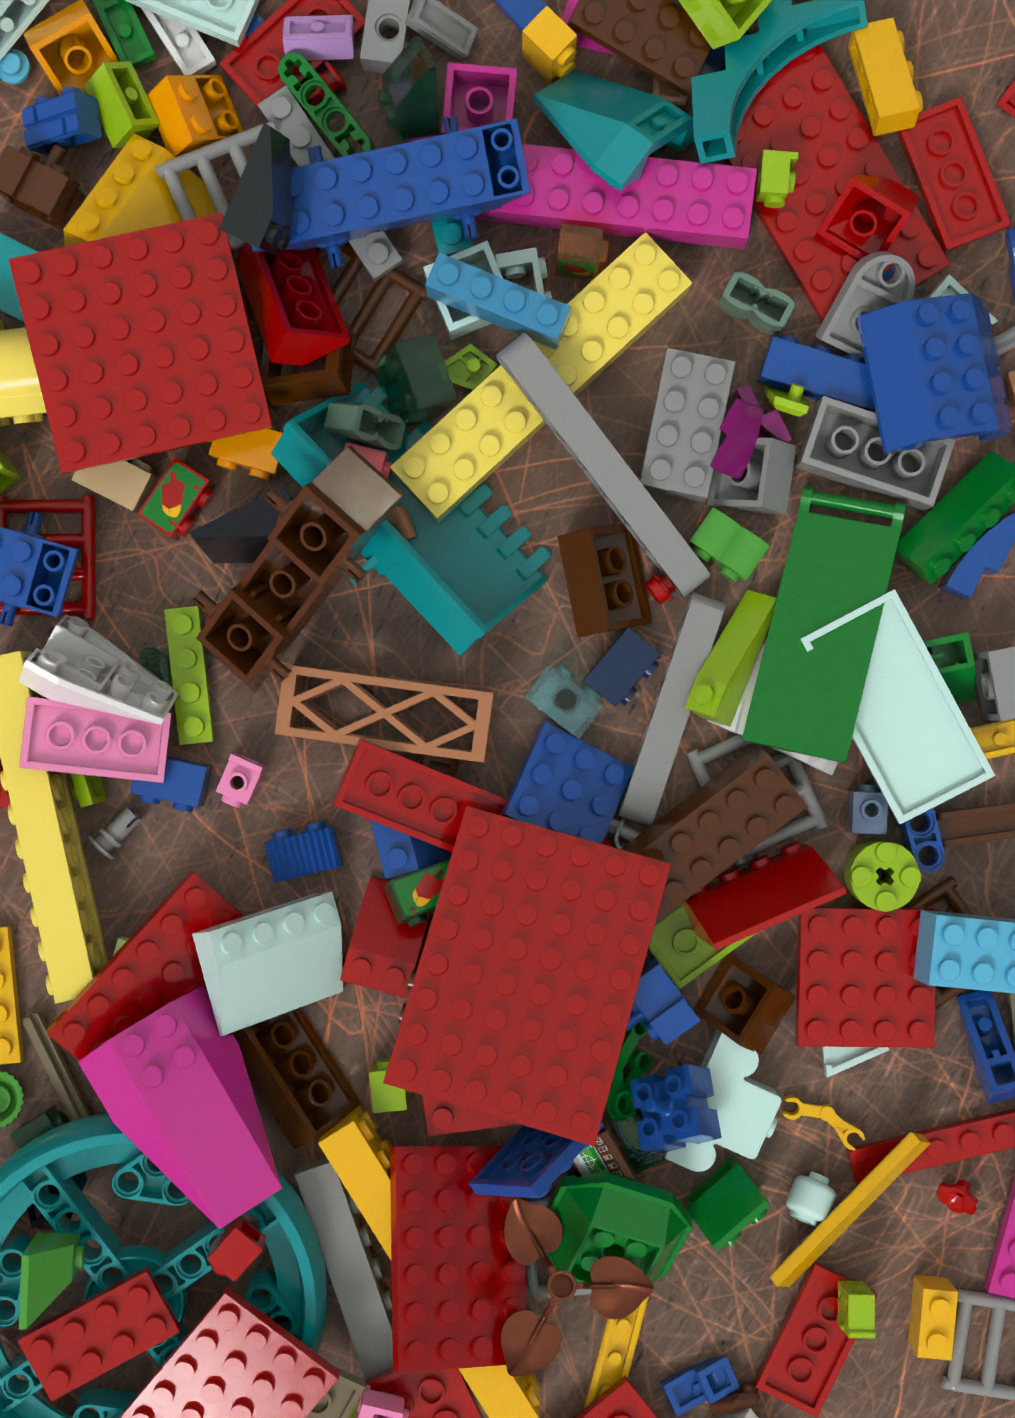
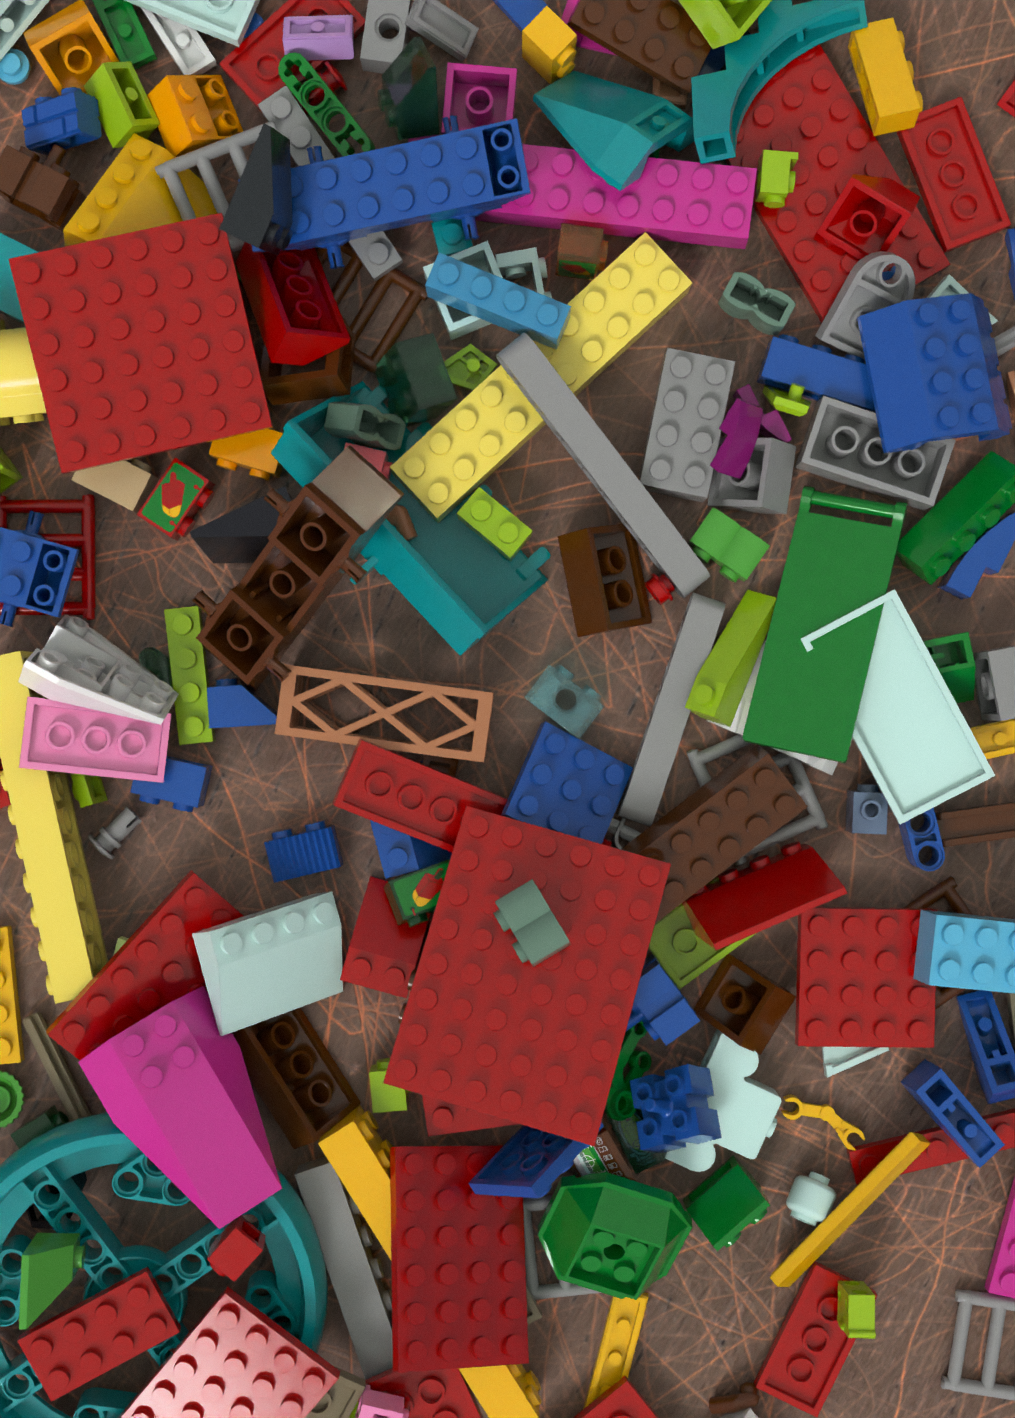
(237, 706): none -> blue slope
(251, 773): bright pink brick -> none
(494, 524): none -> lime brick
(531, 923): none -> sand green brick
(615, 1285): copper plant -> none
(622, 668): dark blue brick -> none
(698, 1383): blue slope -> none
(900, 872): lime brick -> none
(932, 1317): yellow brick -> none
(952, 1112): none -> blue slope
(957, 1197): red plant -> none

